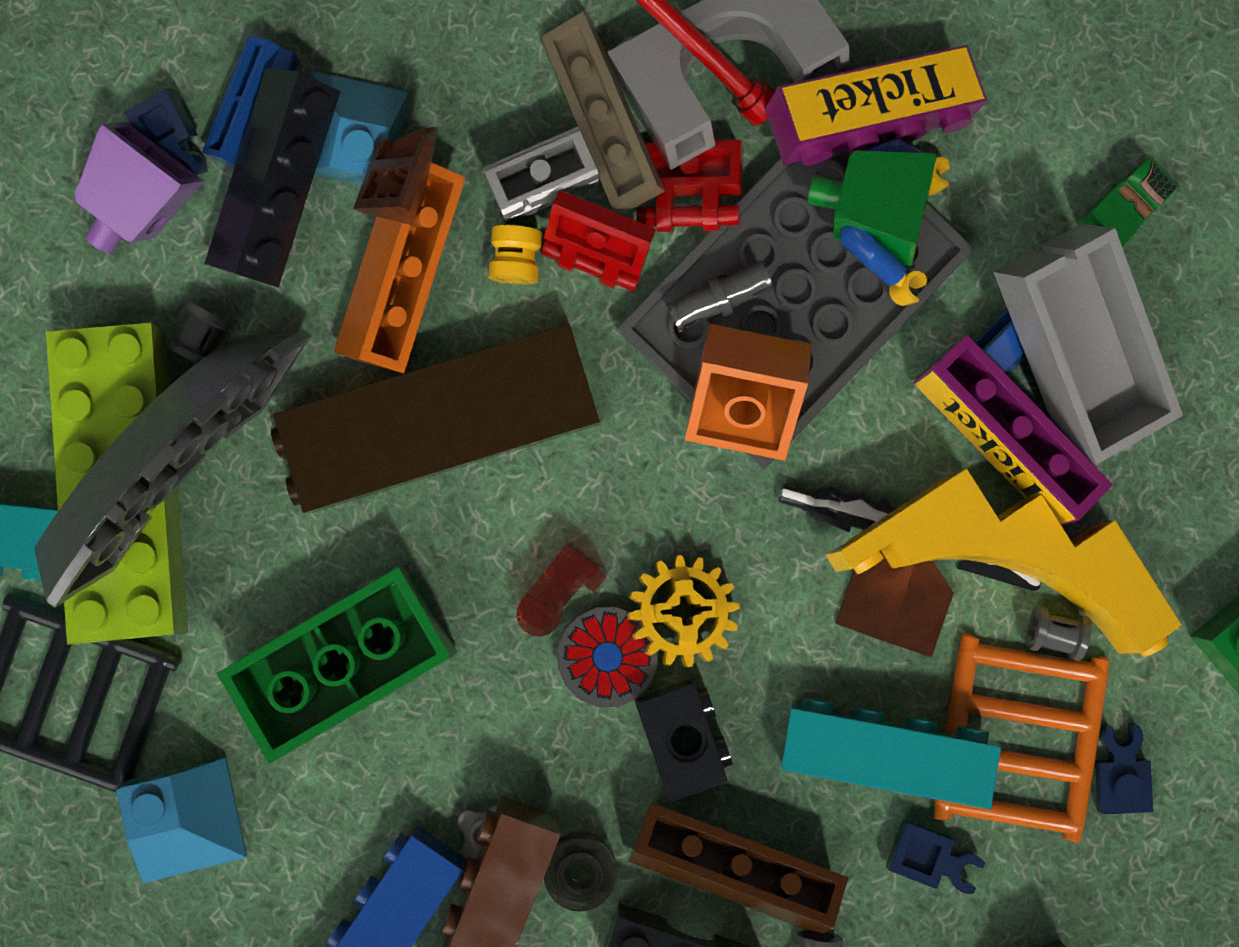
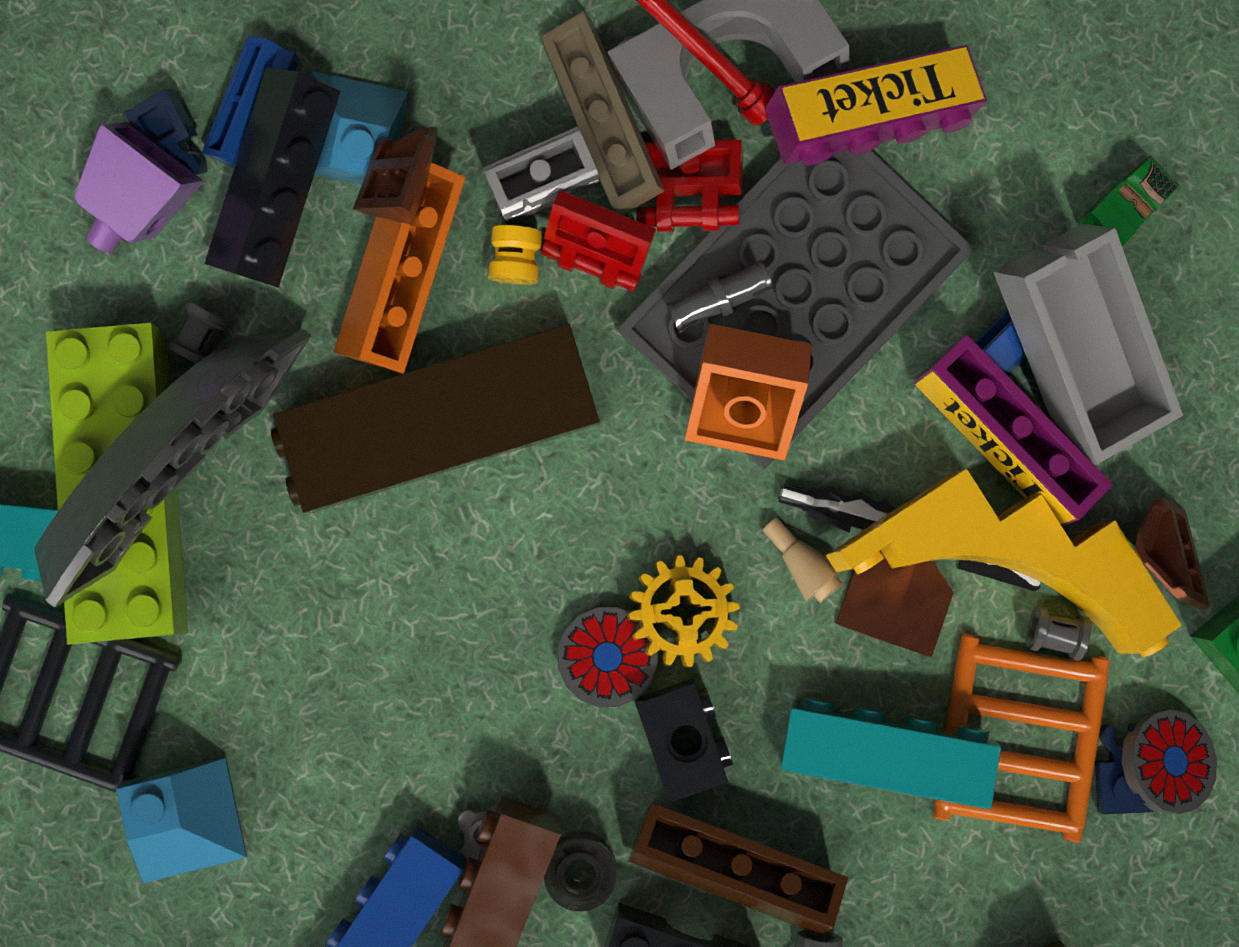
(305, 652): green brick -> none
(544, 603): clear red leg -> none
(807, 566): none -> tan cone
(883, 209): green torso -> none
(927, 855): dark blue plate -> none
(1169, 552): none -> copper slope
(1169, 761): none -> tile

